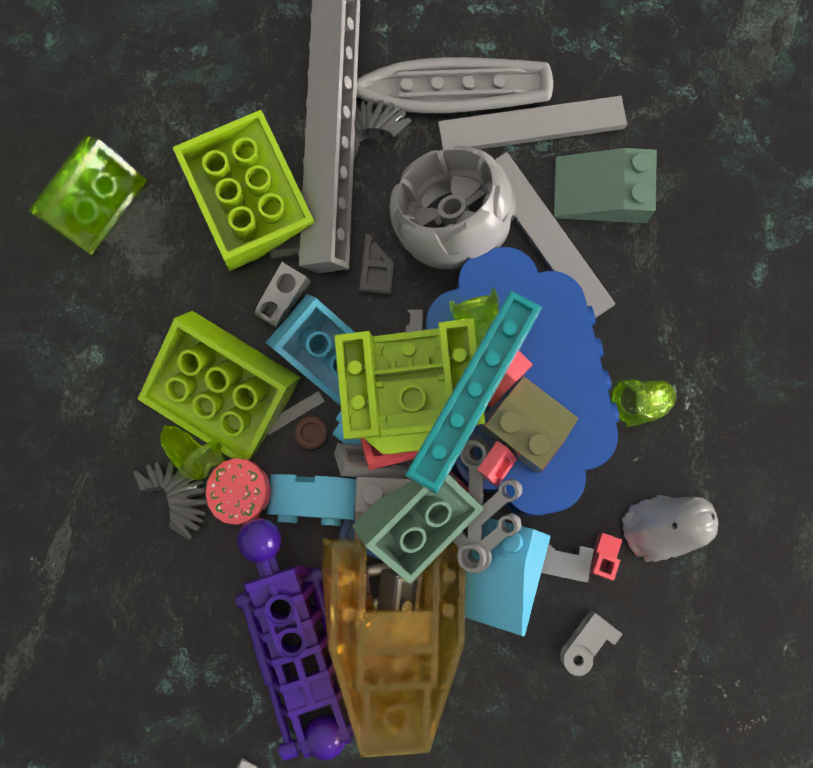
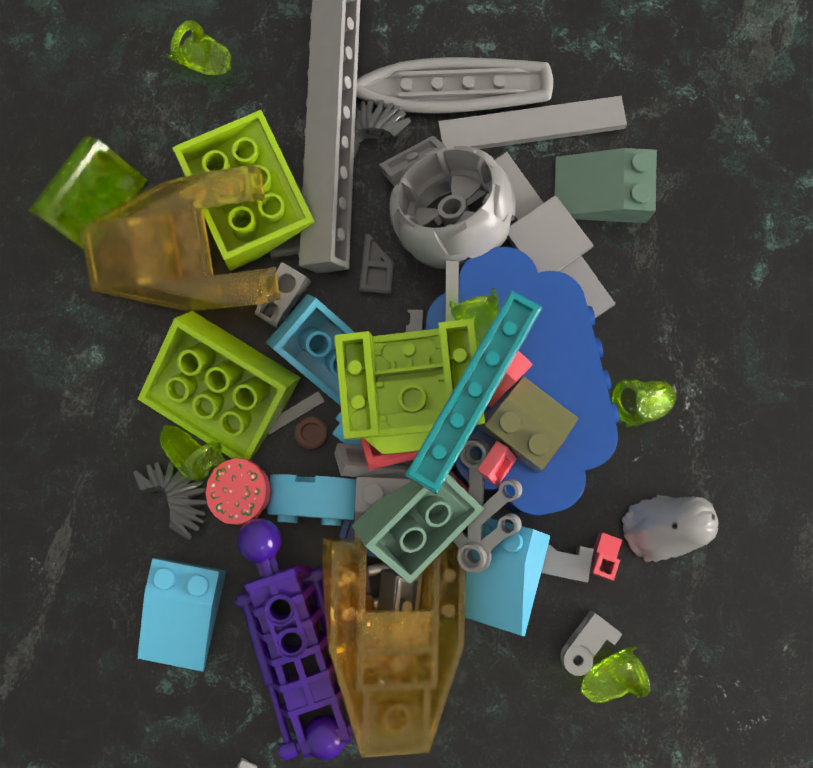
(160, 249): none -> clear yellow wedge
(179, 613): none -> medium azure slope
(199, 51): none -> clear neon green piece
(393, 167): none -> light grey plate
(452, 286): none -> light grey piece
(549, 236): none -> light grey tile
(616, 677): none -> clear neon green piece

